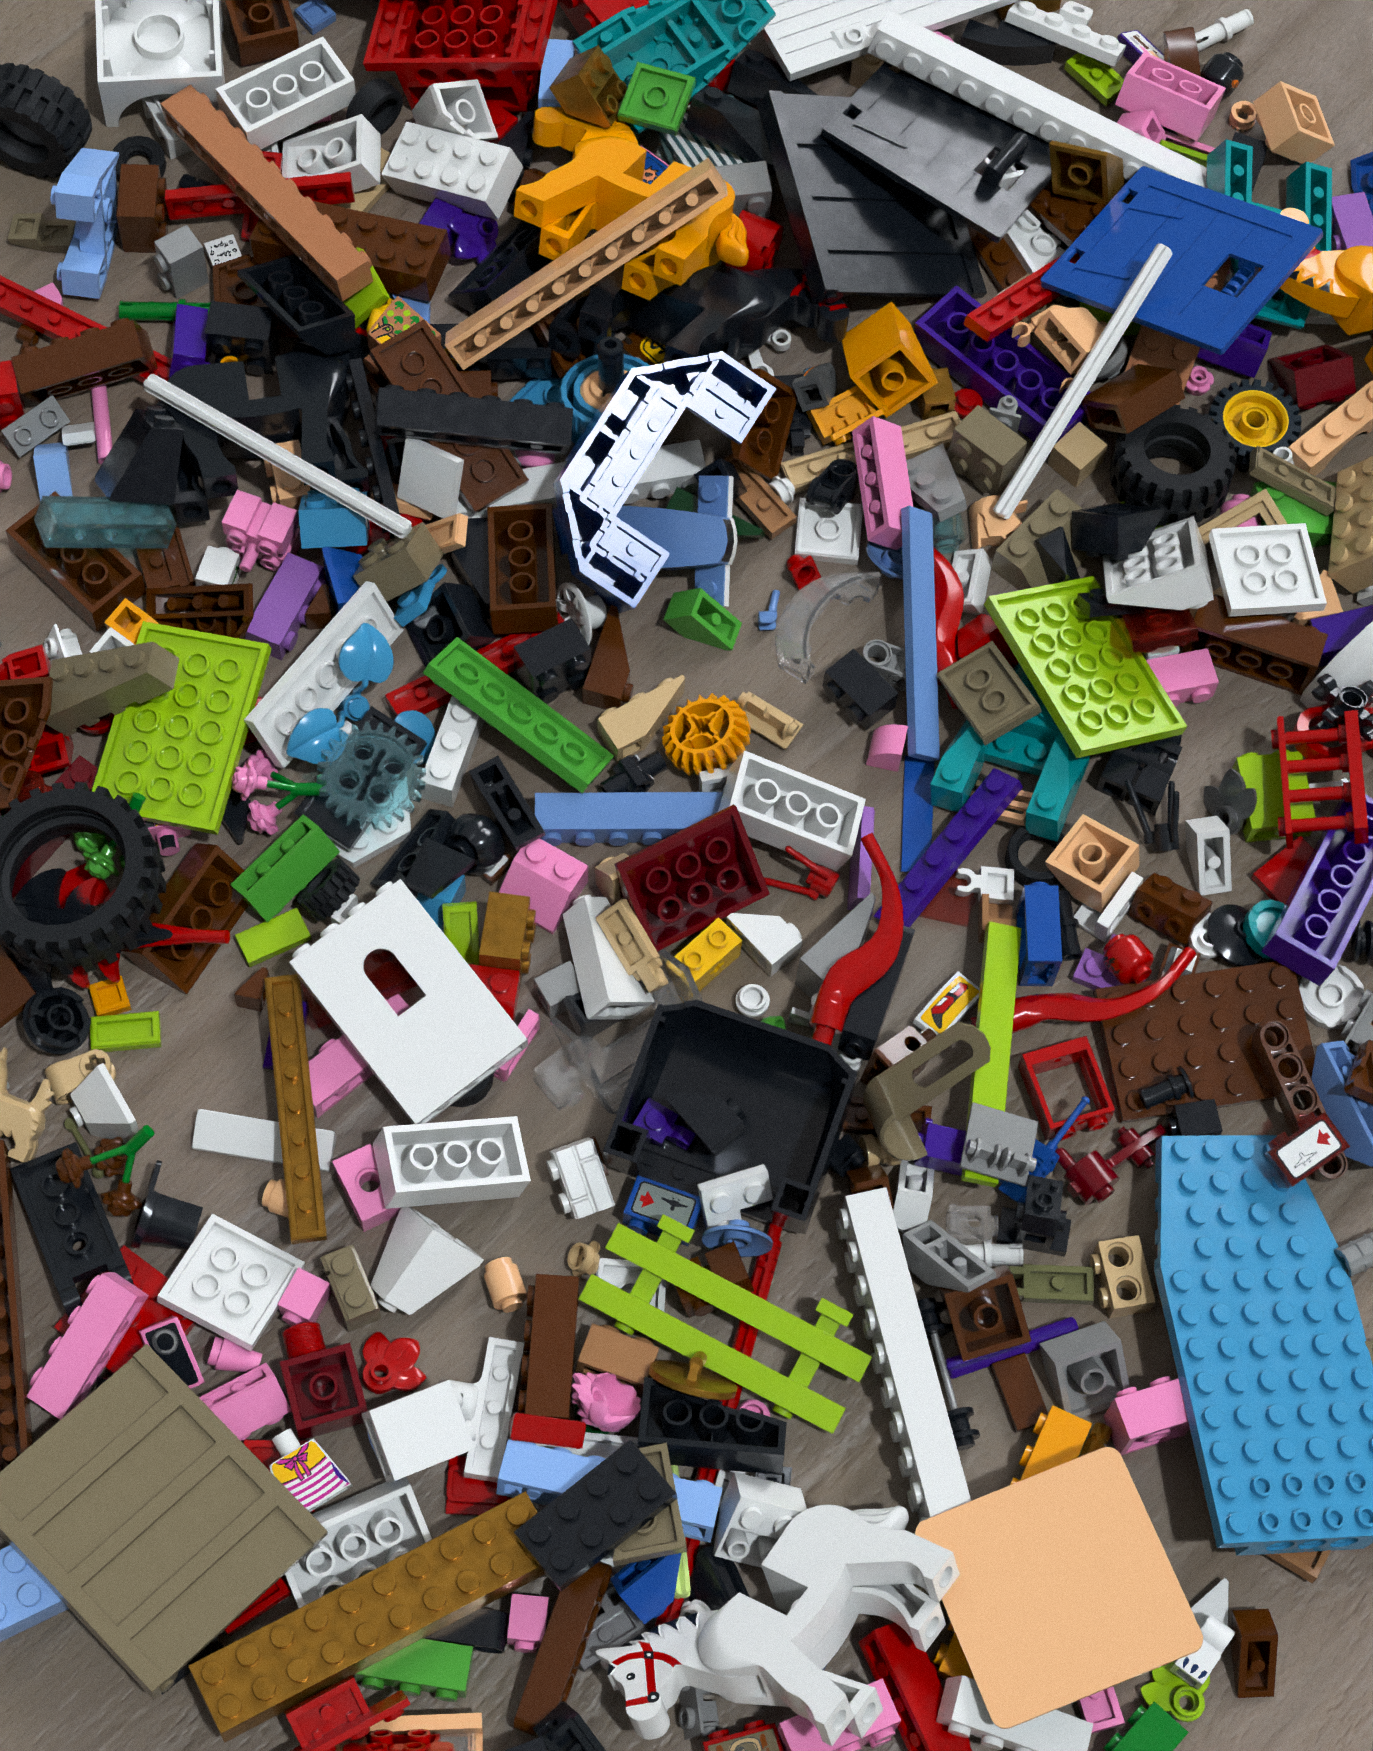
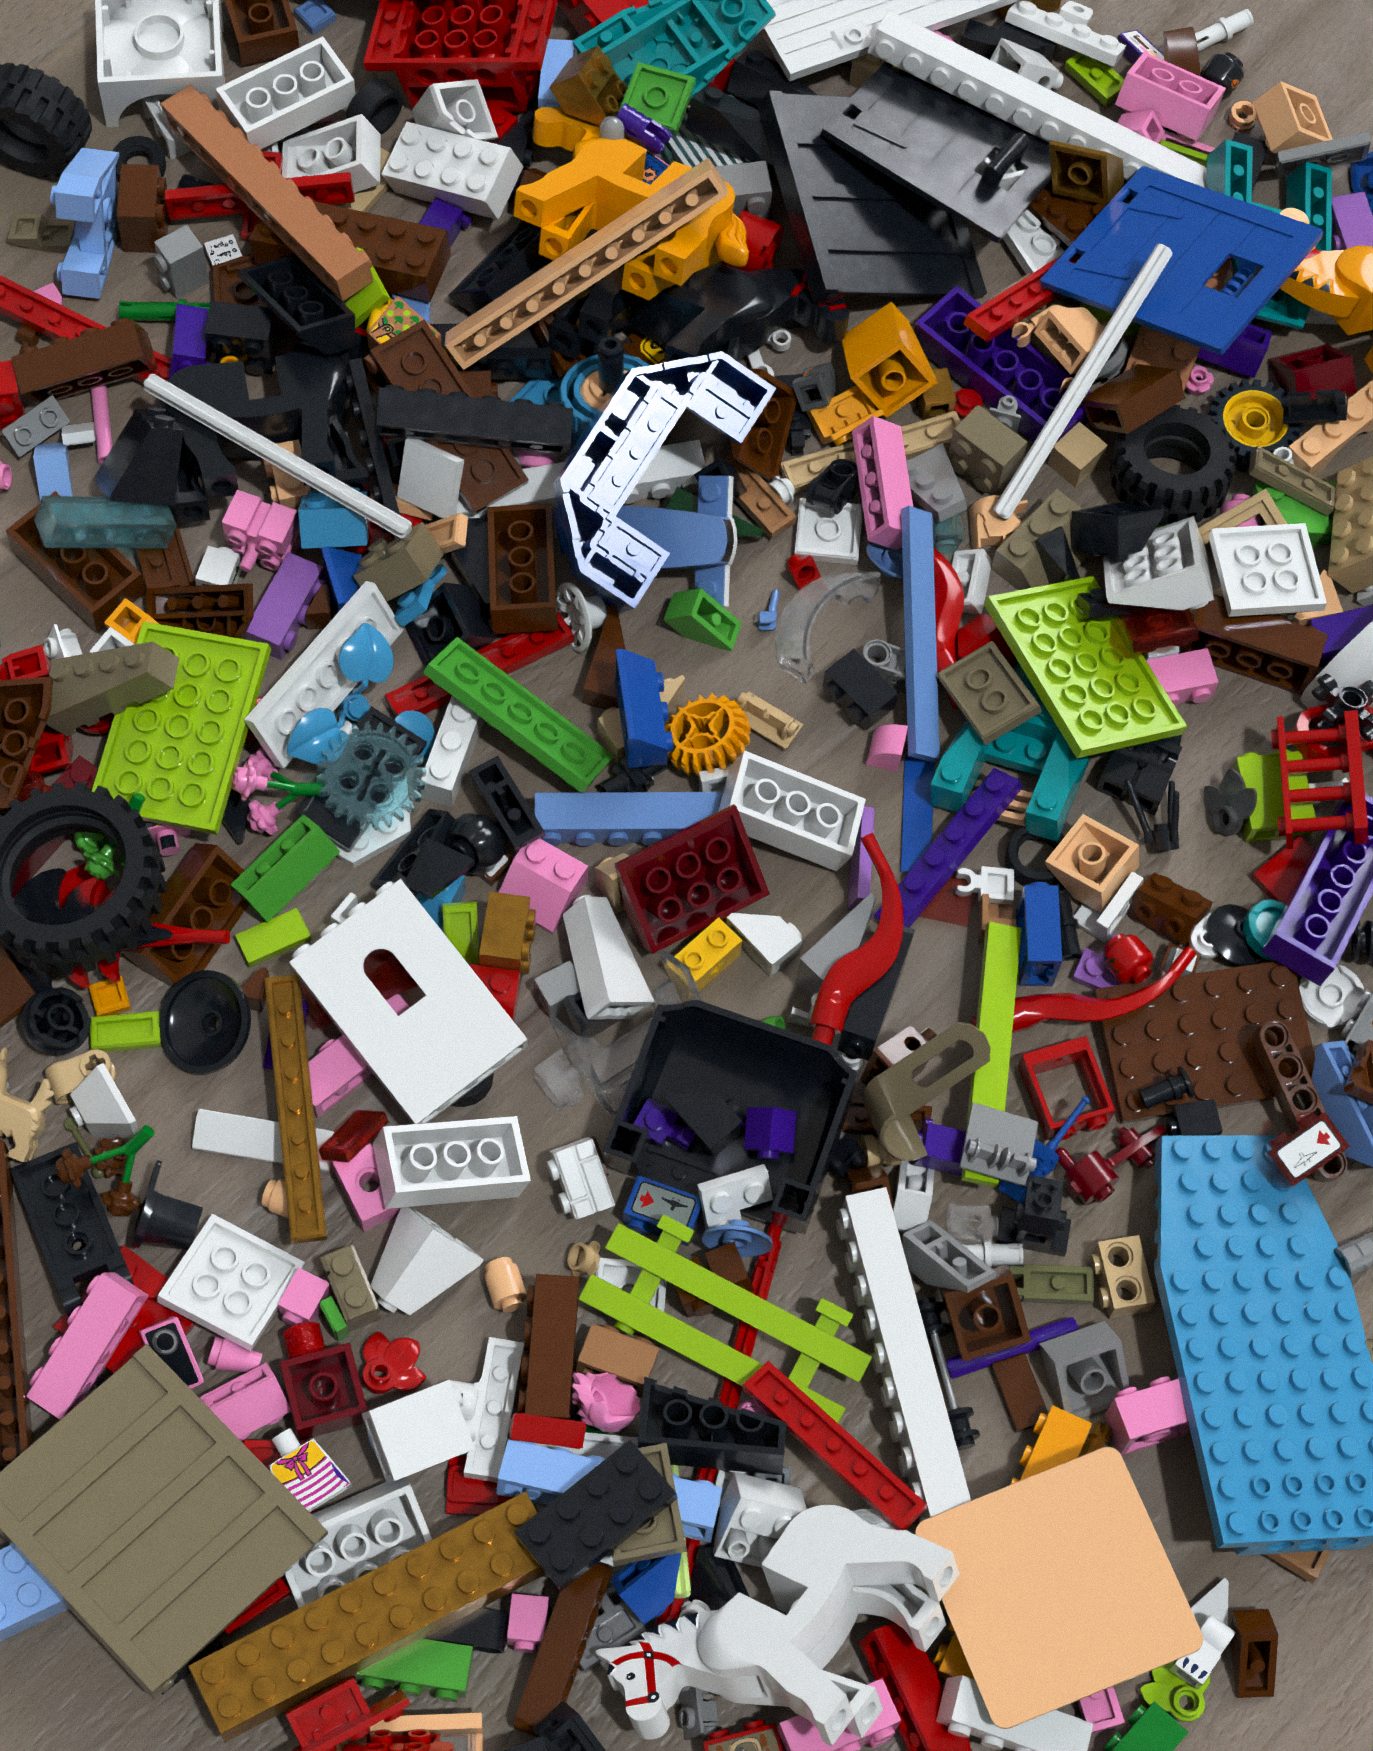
(190, 1021): none -> black dish
(328, 890): black tyre -> none
(334, 1319): none -> bright green tile
(353, 1136): none -> clear red tile
(472, 239): dark purple plate -> none
(529, 1026): bright pink tile -> none
(553, 661): black brick -> none
(611, 128): none -> light grey hinge
(632, 945): tan hinge -> none
(641, 710): none -> blue slope
(643, 129): none -> dark purple hinge
(693, 1378): pearl gold shield -> none
(752, 1000): white plate -> none
(770, 1131): none -> dark purple brick
(820, 878): red plant -> none
(835, 1447): none -> red plate
(948, 1004): slope -> none
(997, 260): reddish brown plate -> none
(1033, 64): none -> white torso
(1209, 854): white slope -> none
(1326, 153): none -> light grey tile
(1327, 407): none -> black hinge

